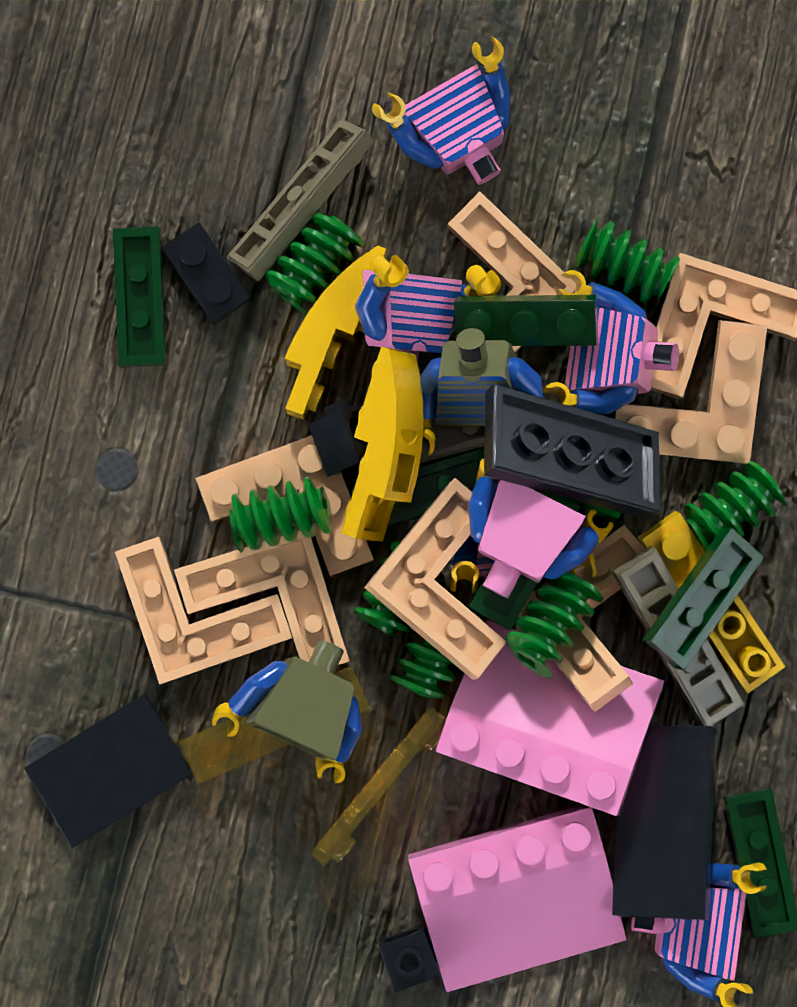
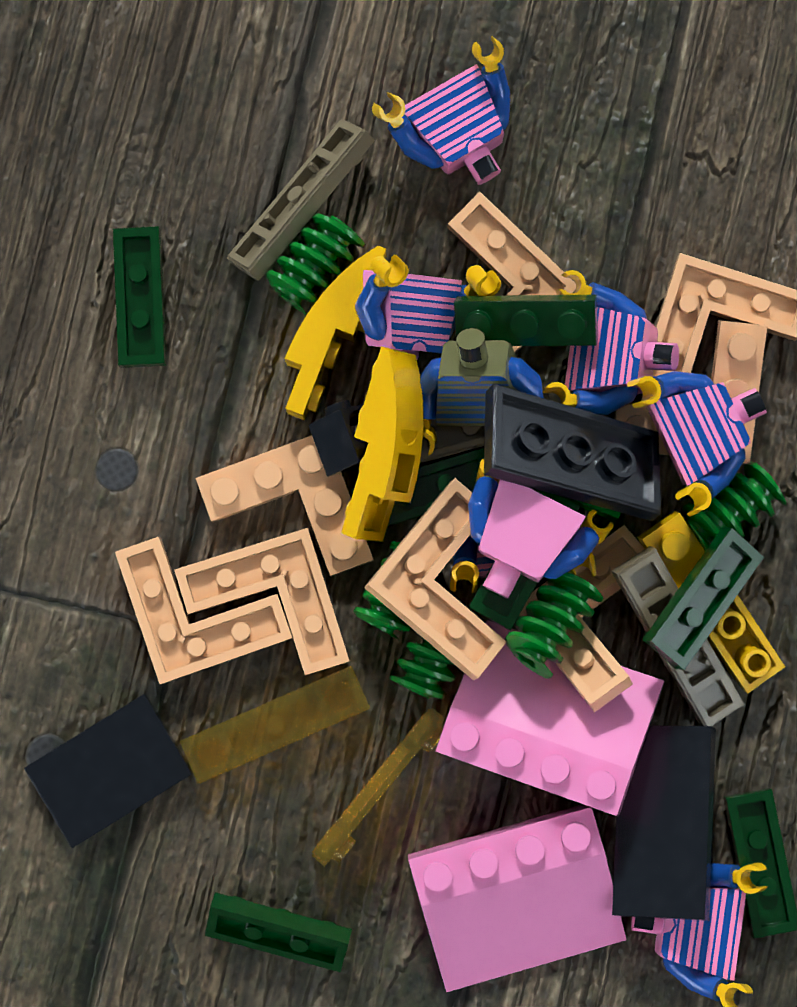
(206, 273): black plate -> none
(277, 932): none -> dark green plate
(280, 515): green piece -> none
(301, 707): olive torso -> none
(408, 958): black brick -> none
(626, 262): green piece -> none
(700, 429): none -> torso

